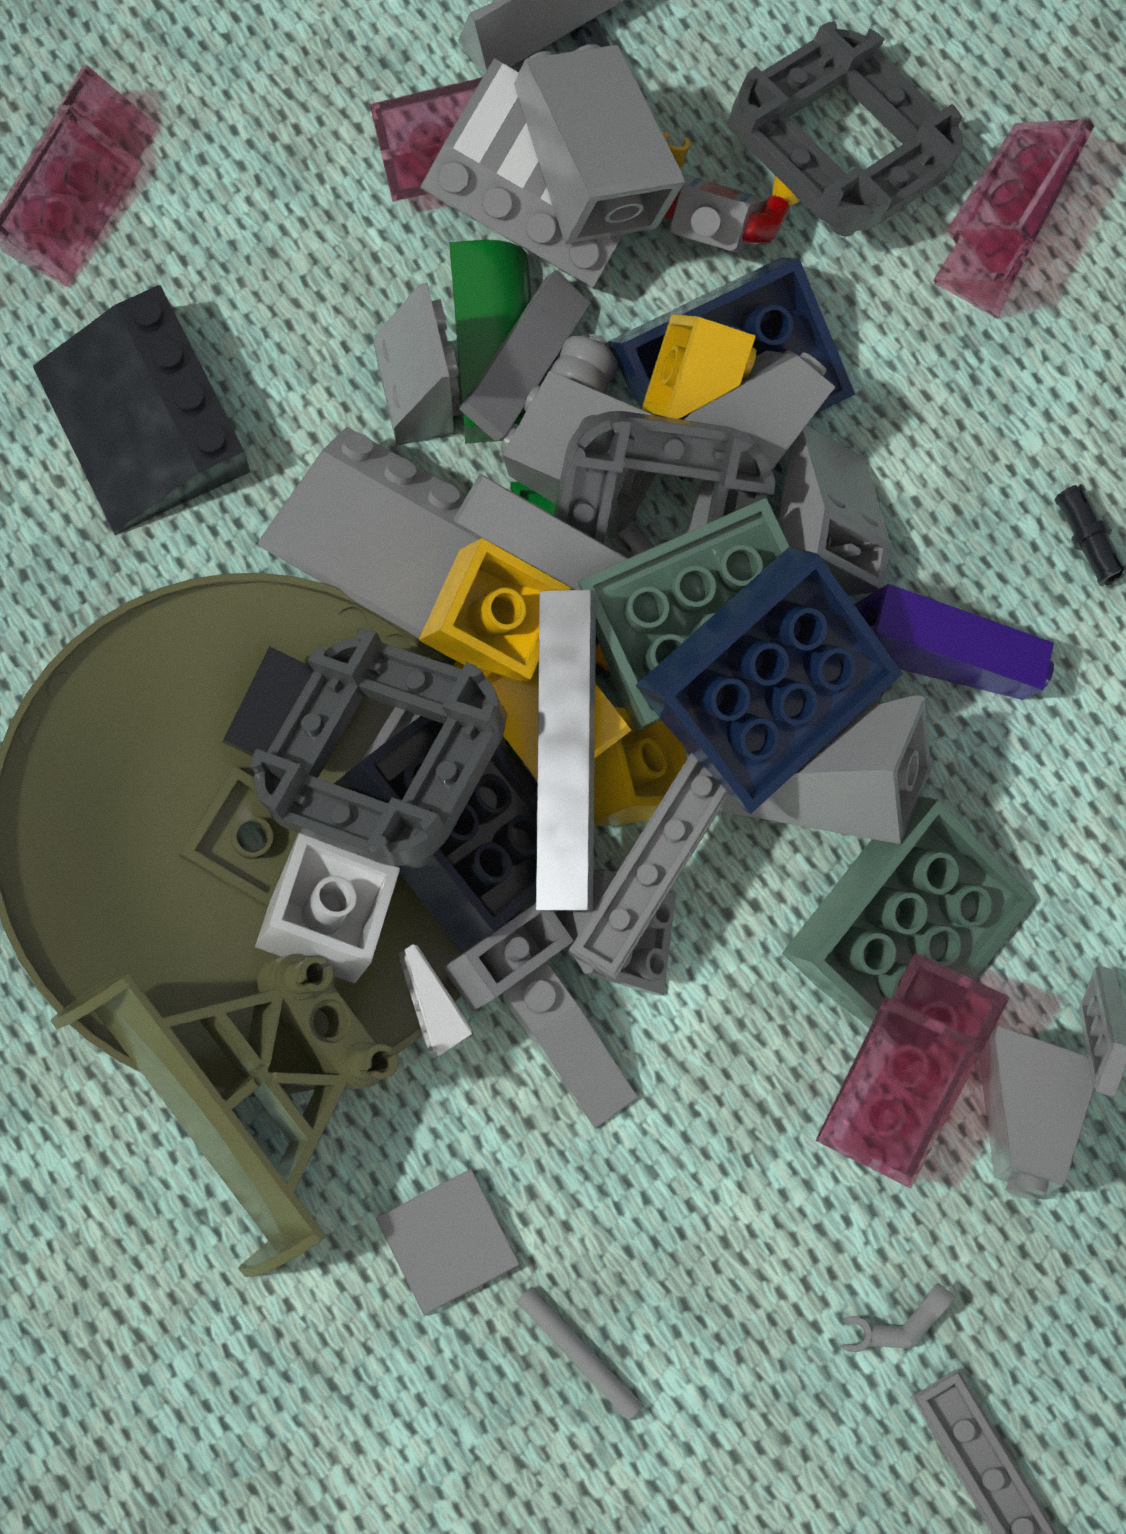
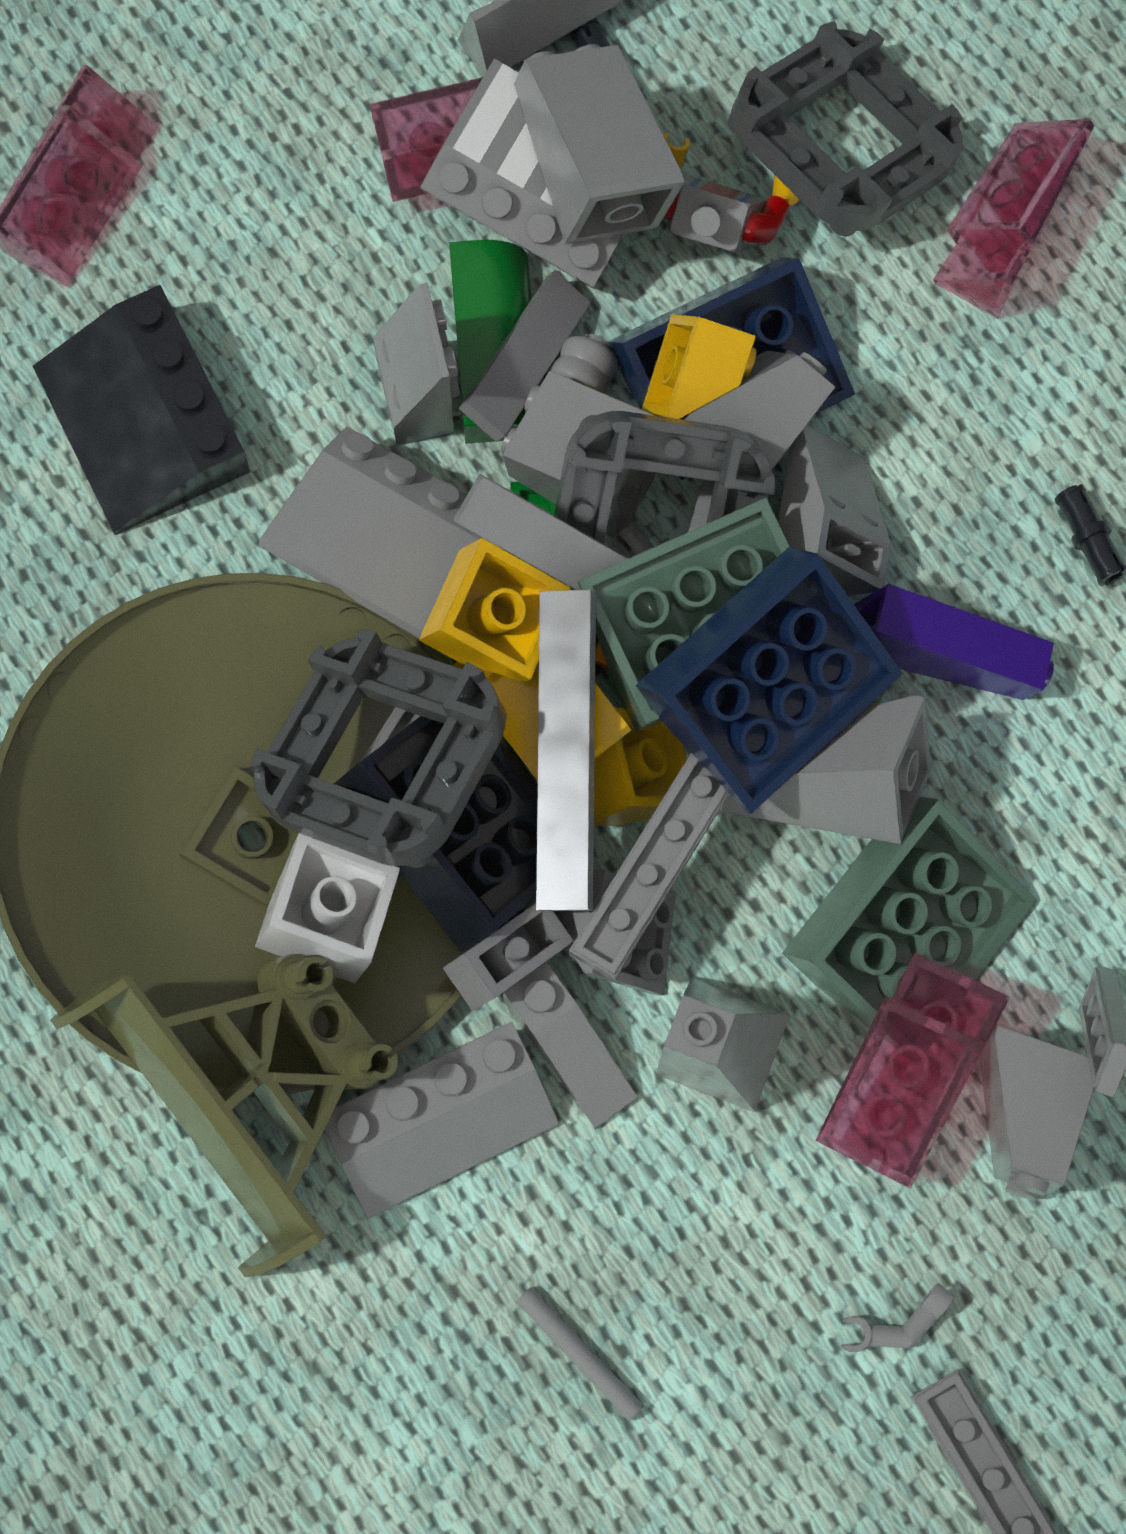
(267, 702): black tile -> none
(435, 1009): white slope -> none
(439, 1120): none -> light grey slope
(447, 1242): light grey tile -> none
(722, 1044): none -> light grey slope

